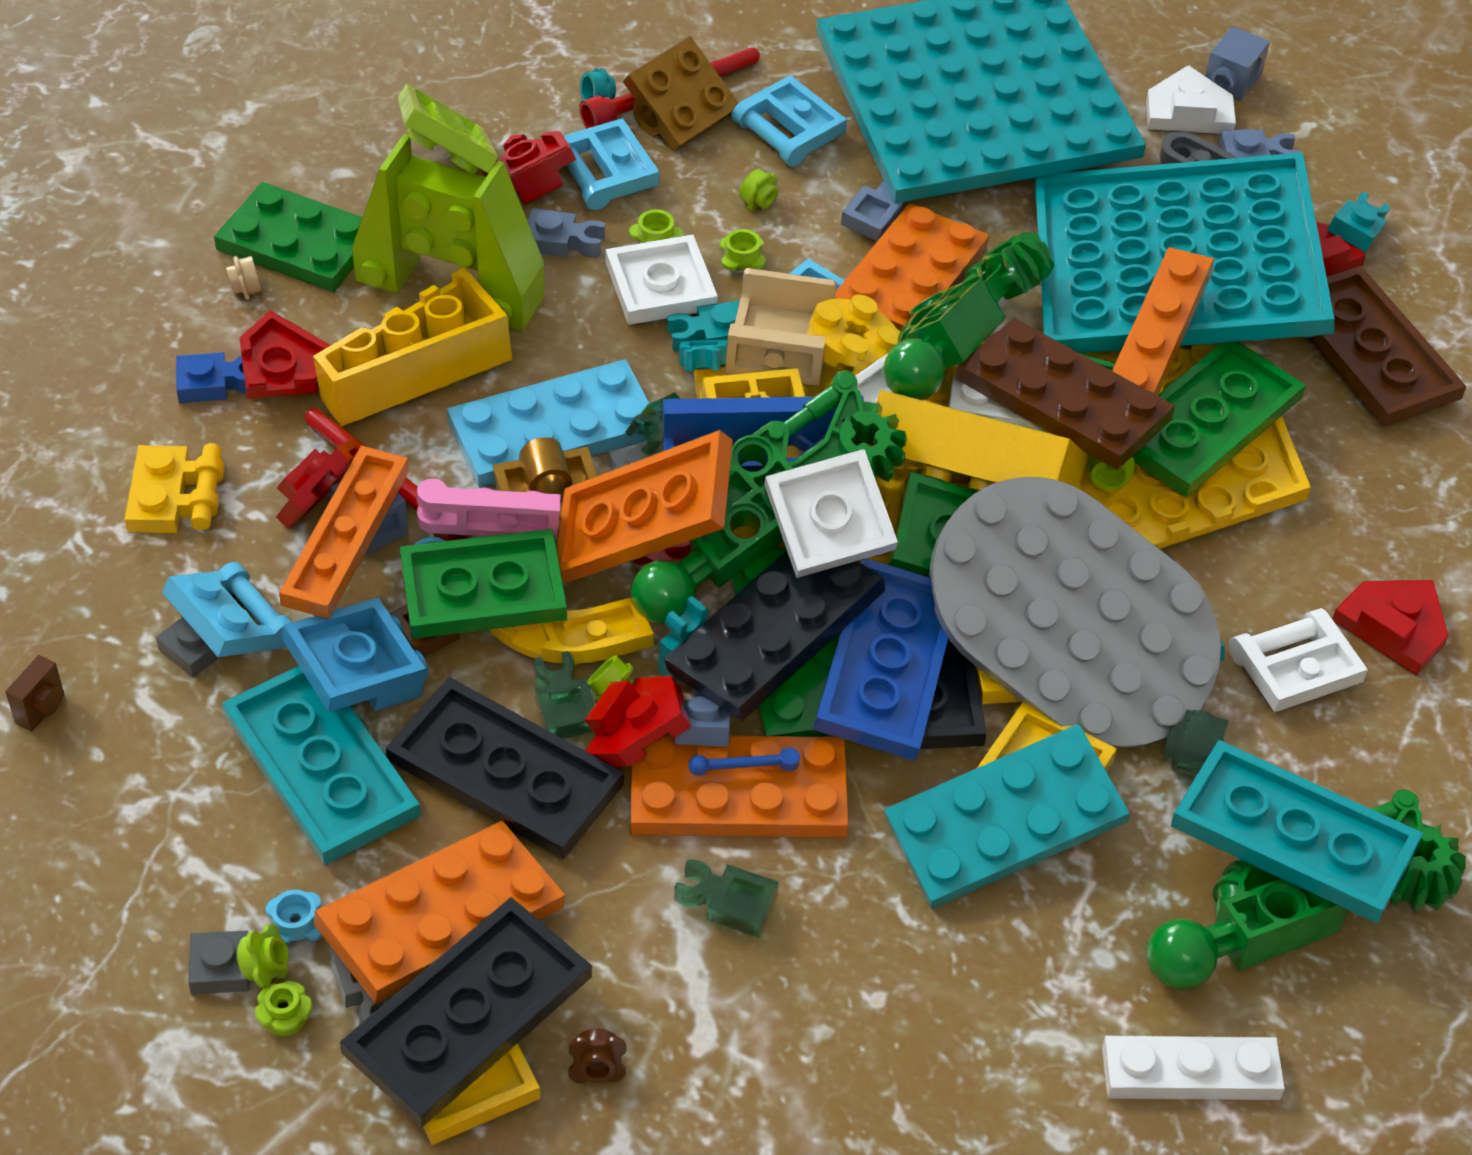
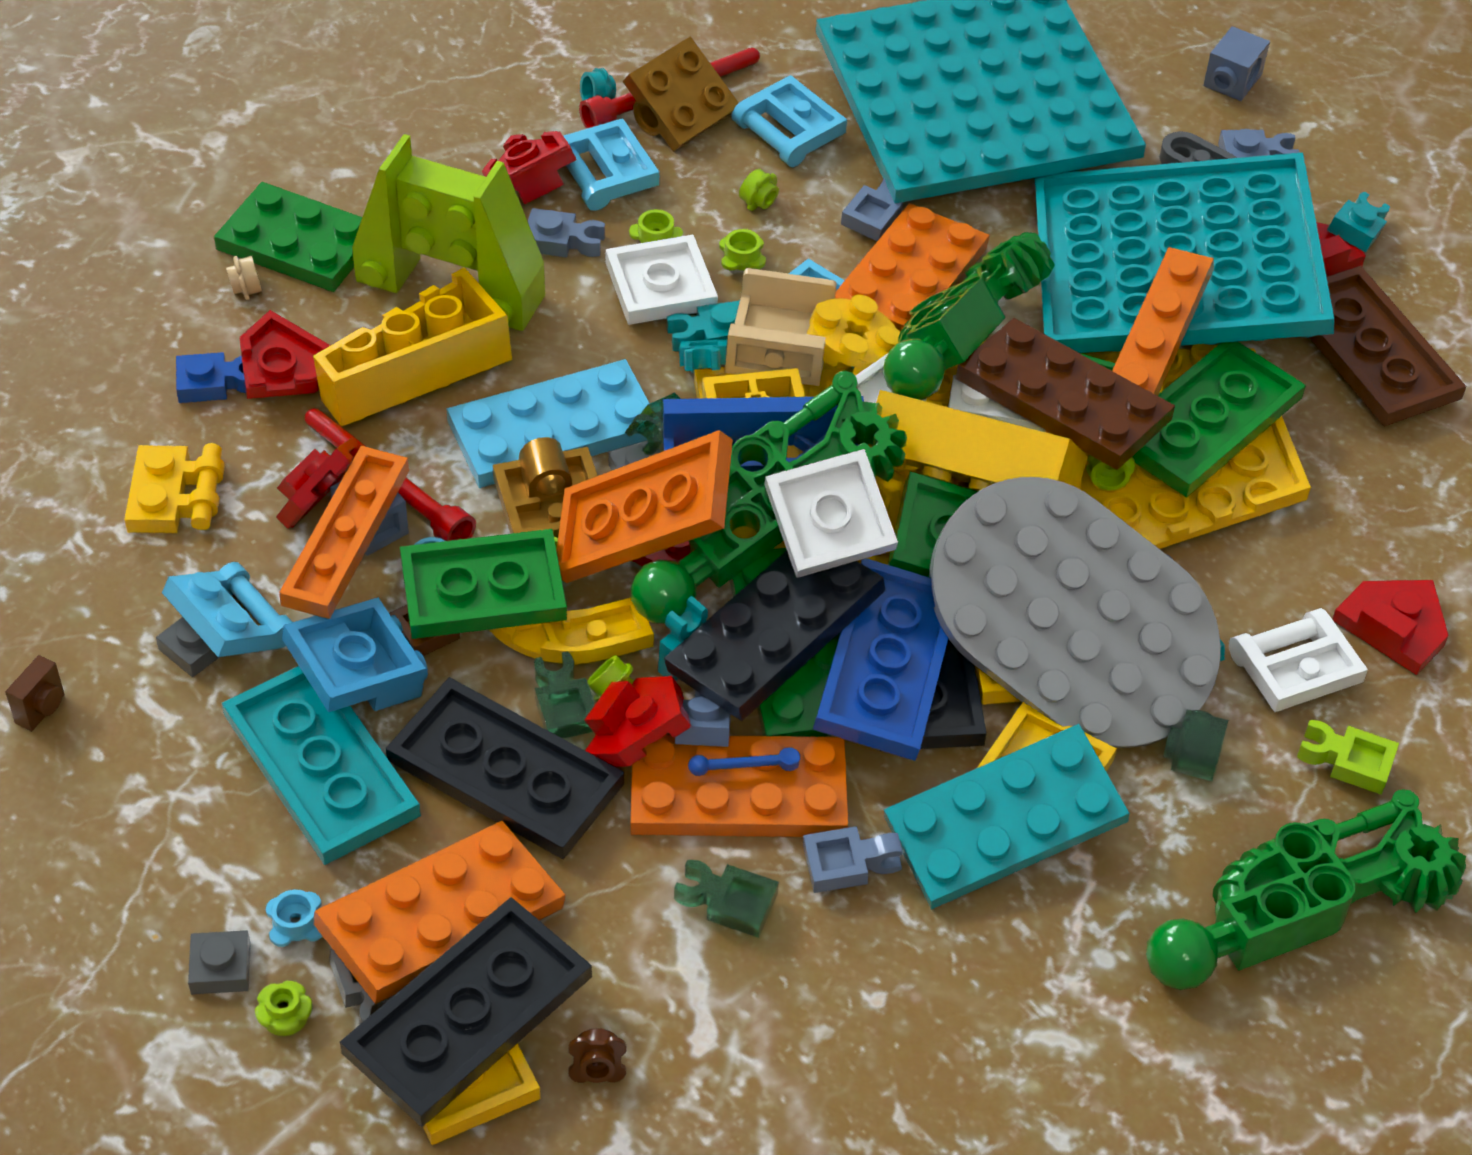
(263, 956): lime plate -> none
(435, 123): lime plate -> none
(484, 510): bright pink plate -> none
(842, 860): none -> sand blue plate
(1190, 104): white plate -> none
(1192, 1068): white plate -> none
(1297, 830): teal plate -> none
(1357, 756): none -> lime plate

